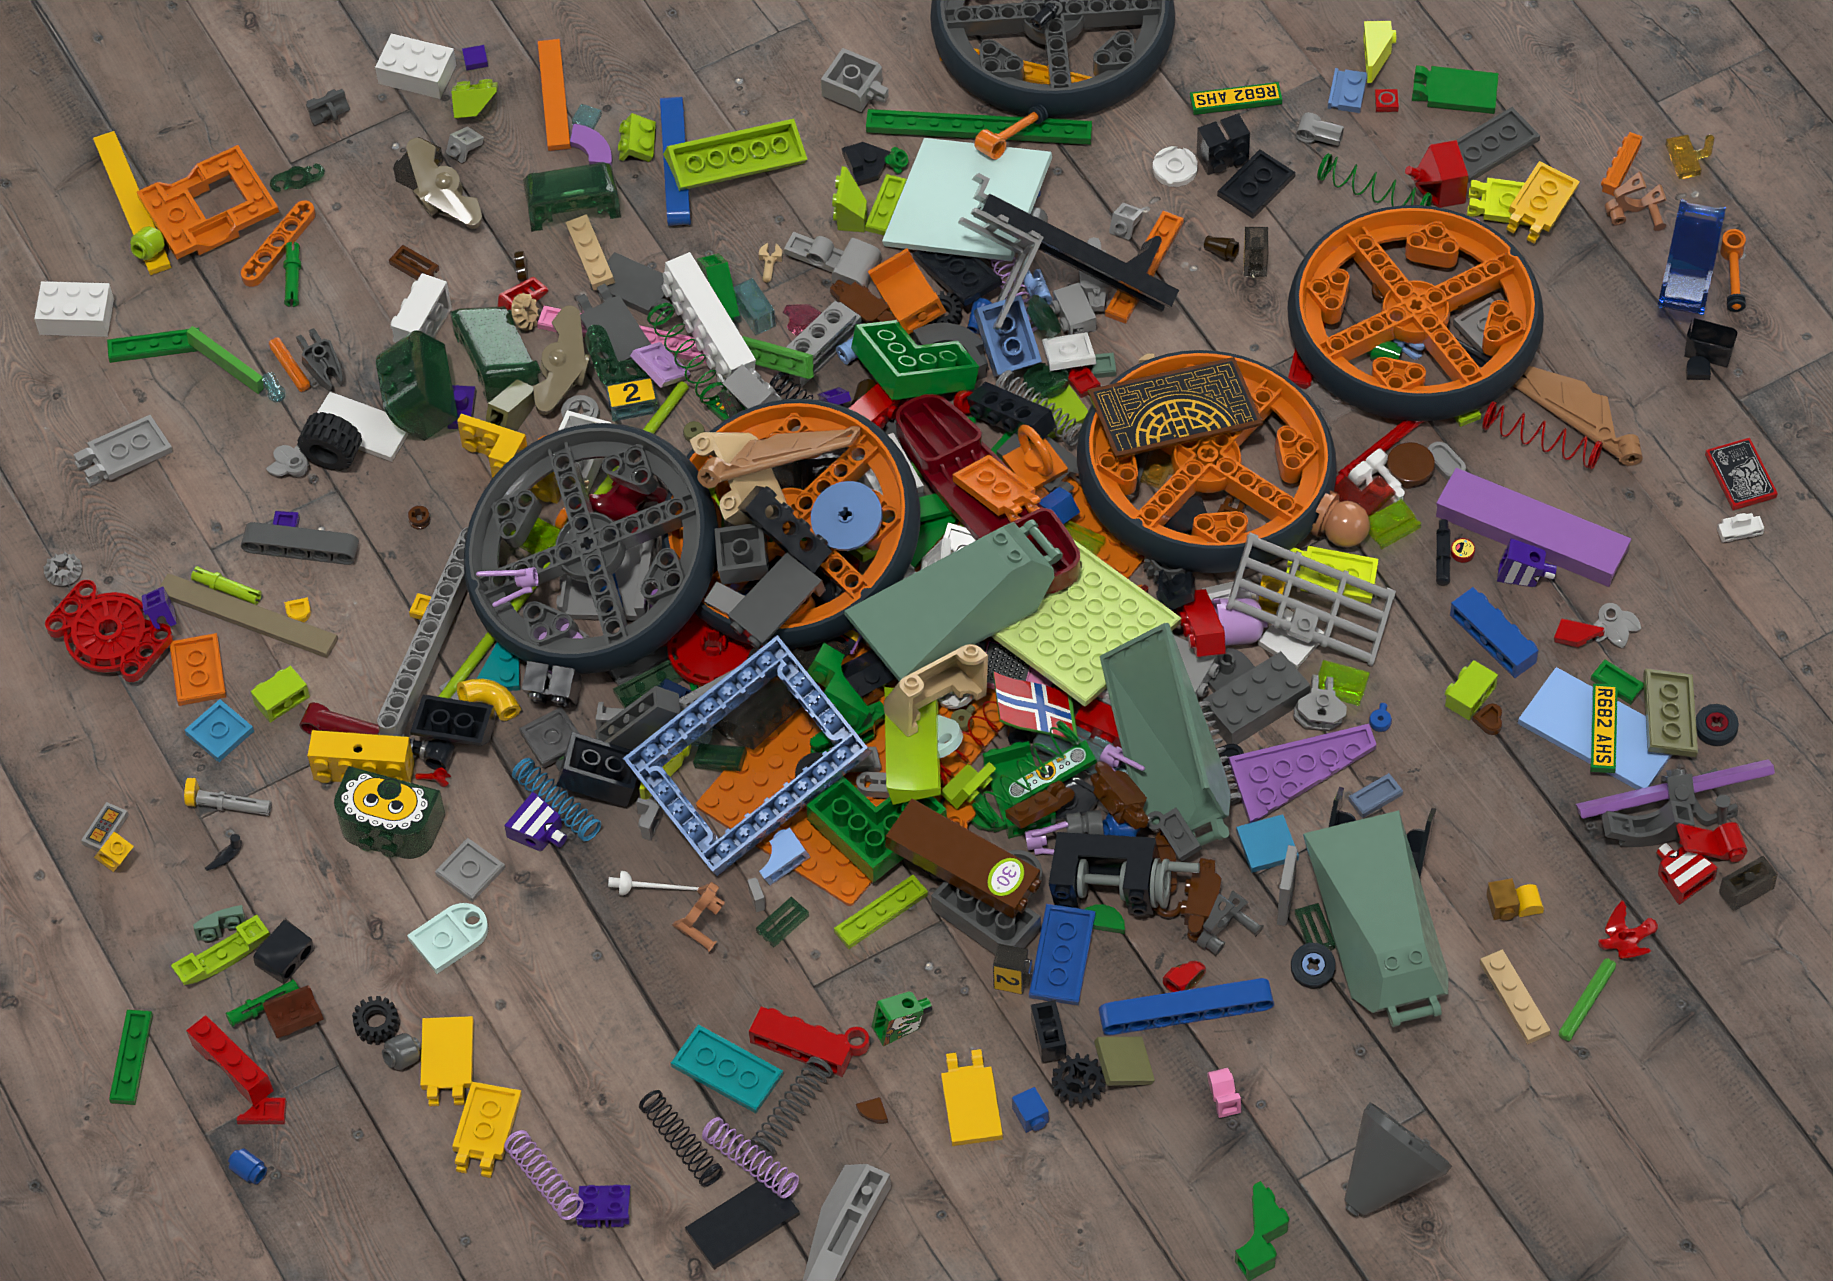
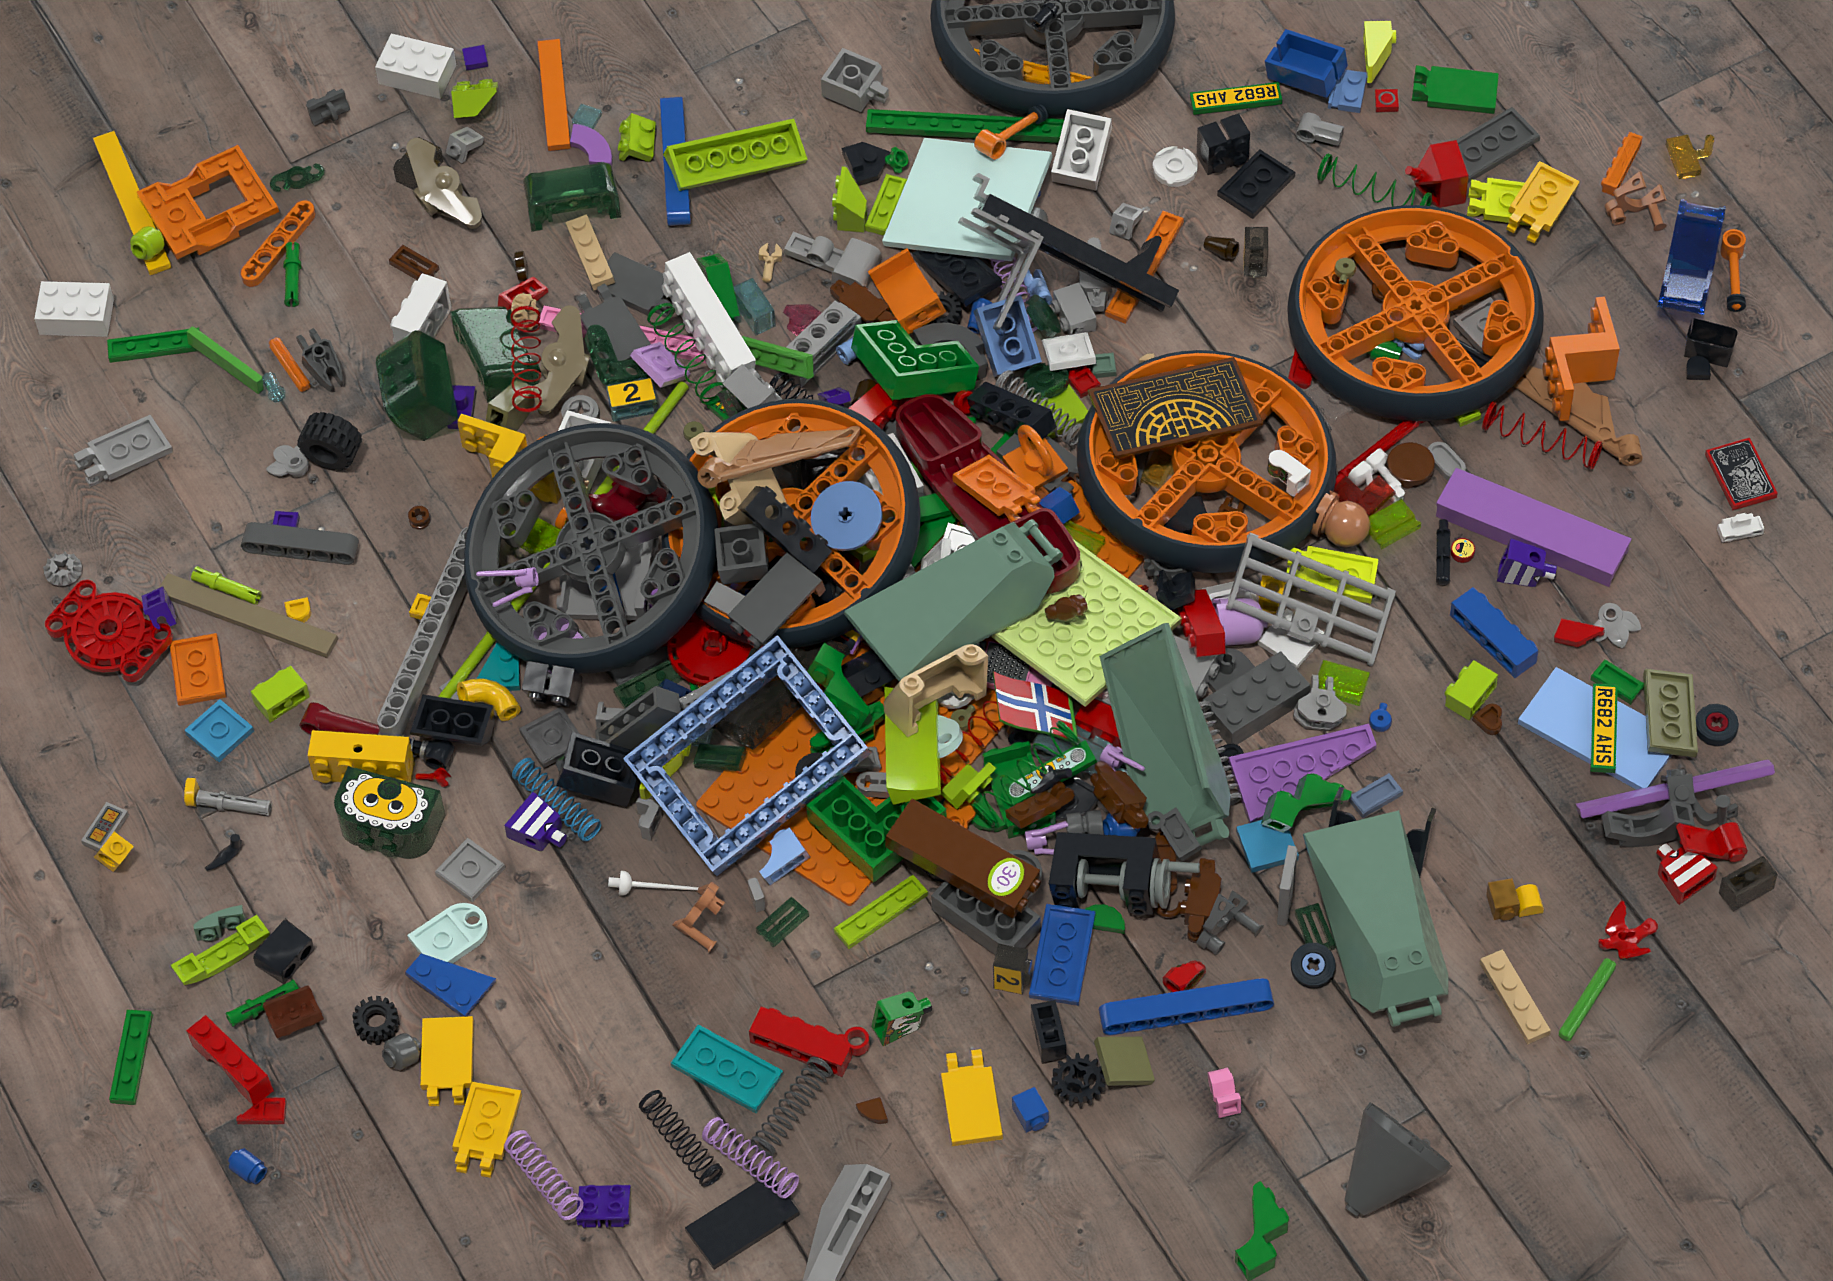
(378, 432): white tile -> none
(450, 983): none -> blue wing
(517, 393): none -> red piece
(1051, 779): none -> black bar
(1067, 608): none -> reddish brown animal
(1081, 149): none -> white brick
(1289, 471): none -> white leg
(1306, 63): none -> blue piece
(1310, 794): none -> green arch
(1345, 269): none -> olive piece
(1581, 358): none -> orange bracket

